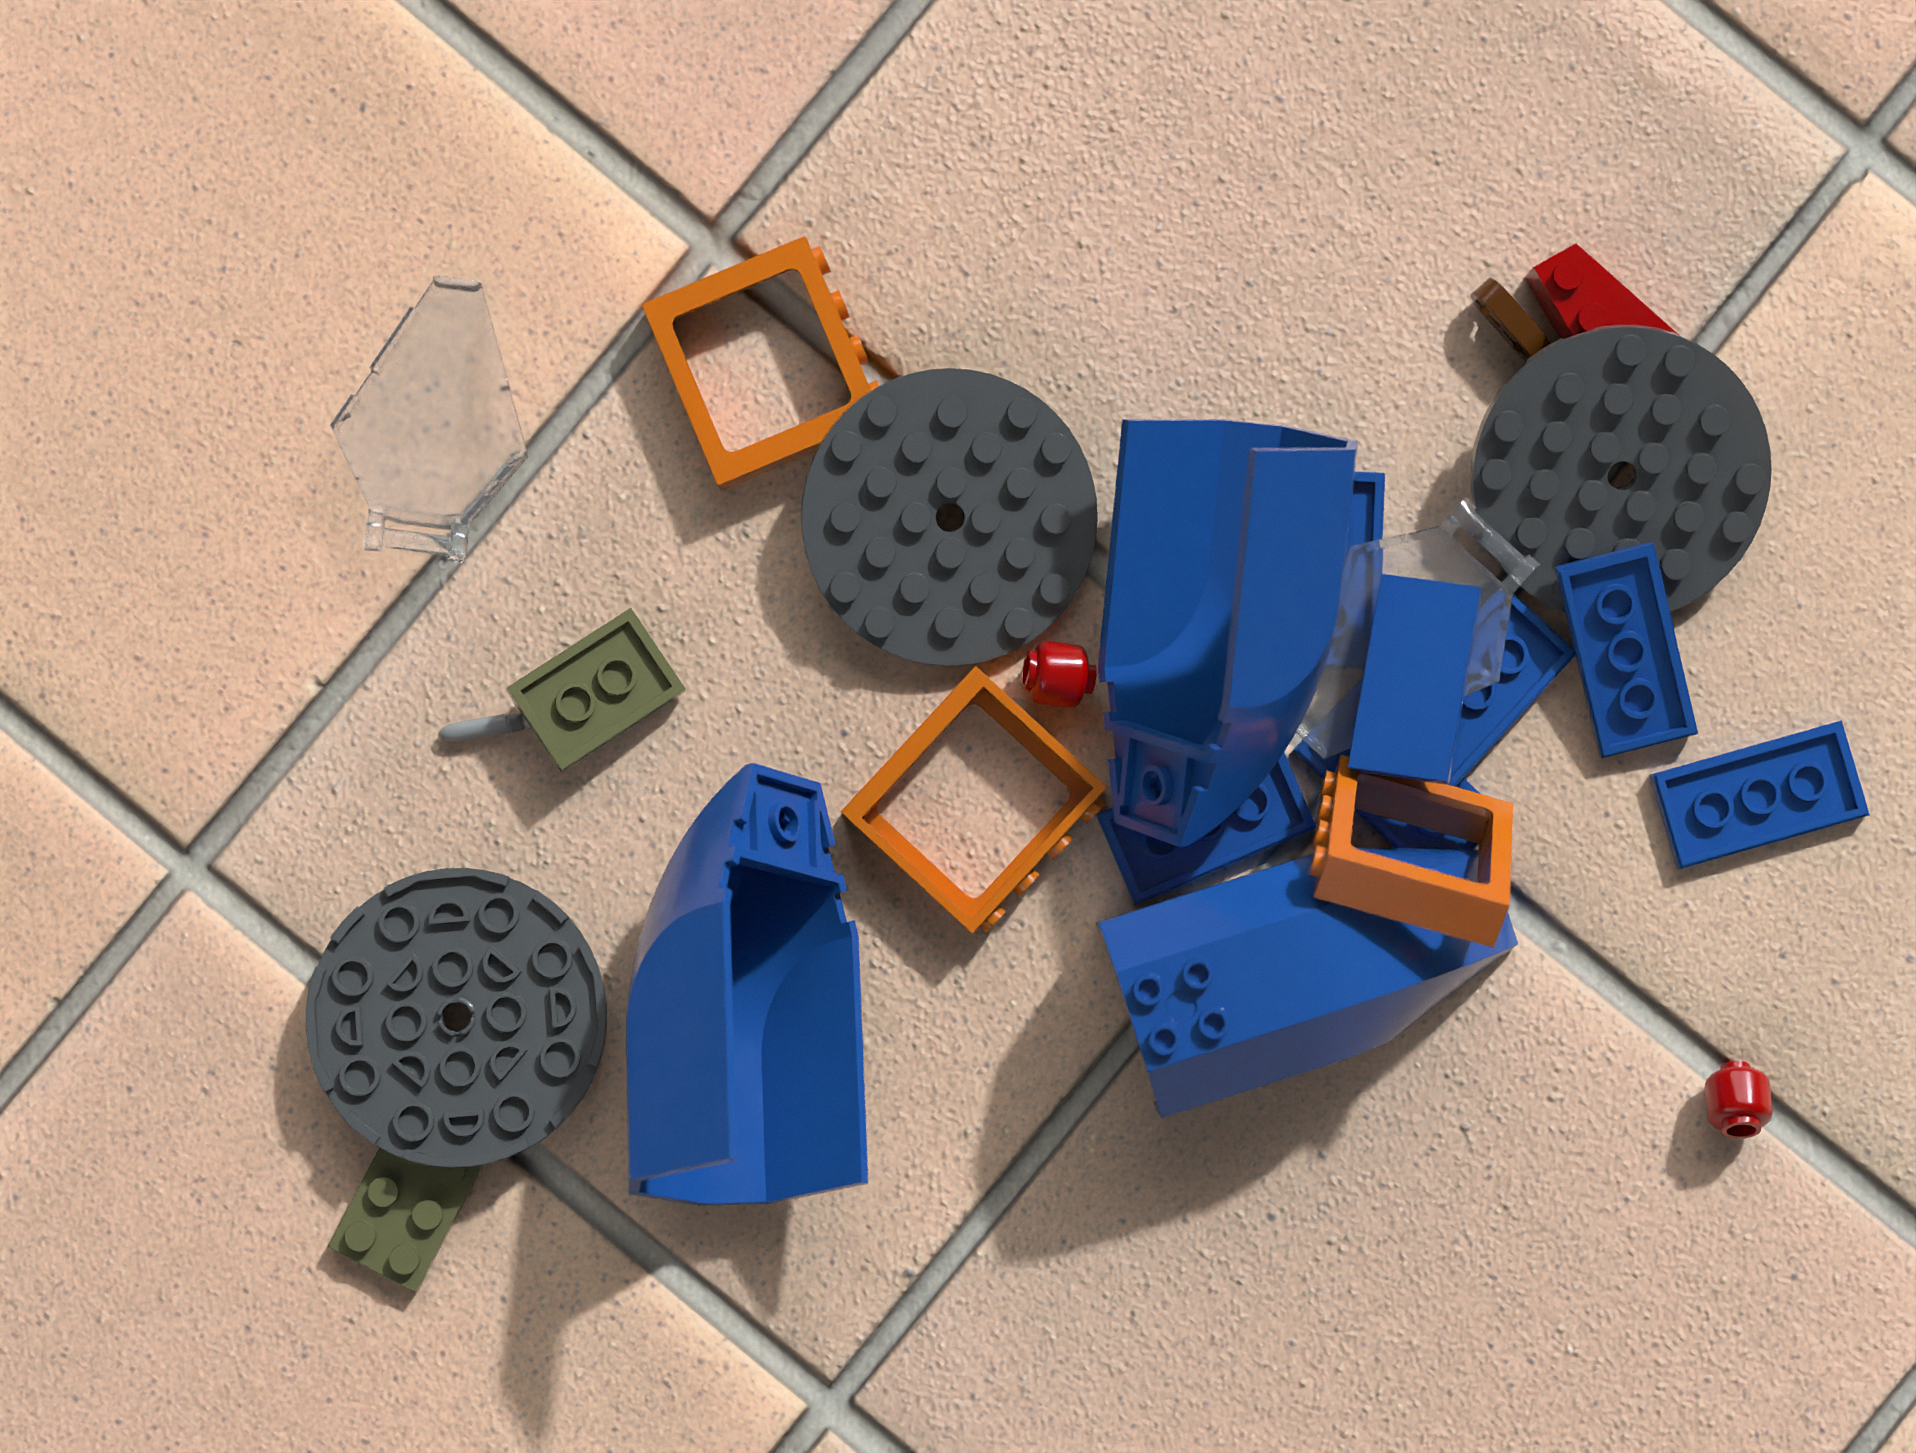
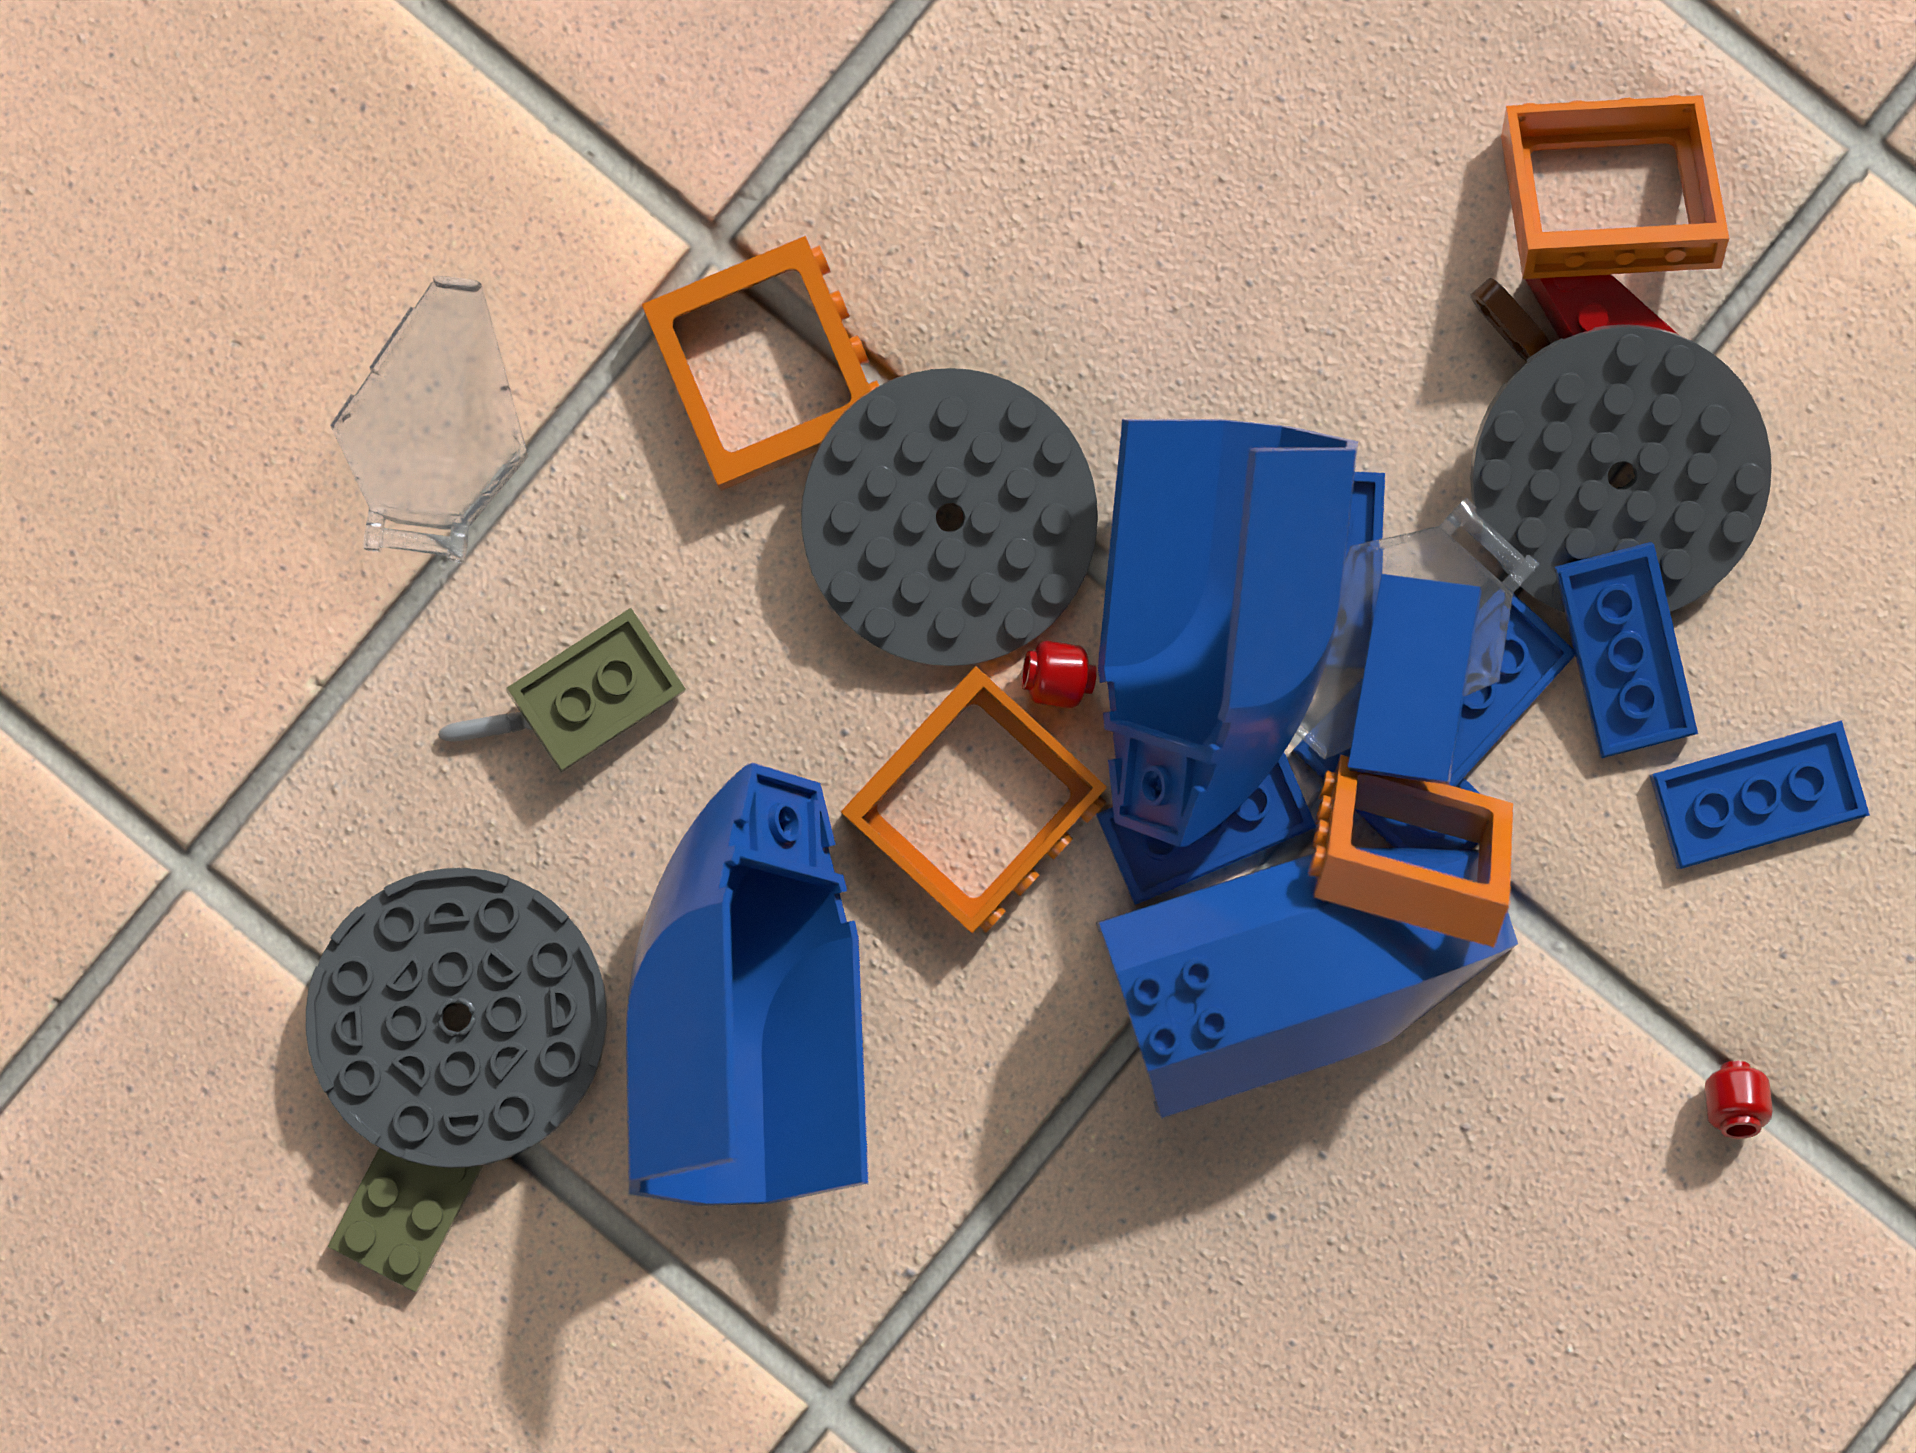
(1606, 123): none -> orange piece

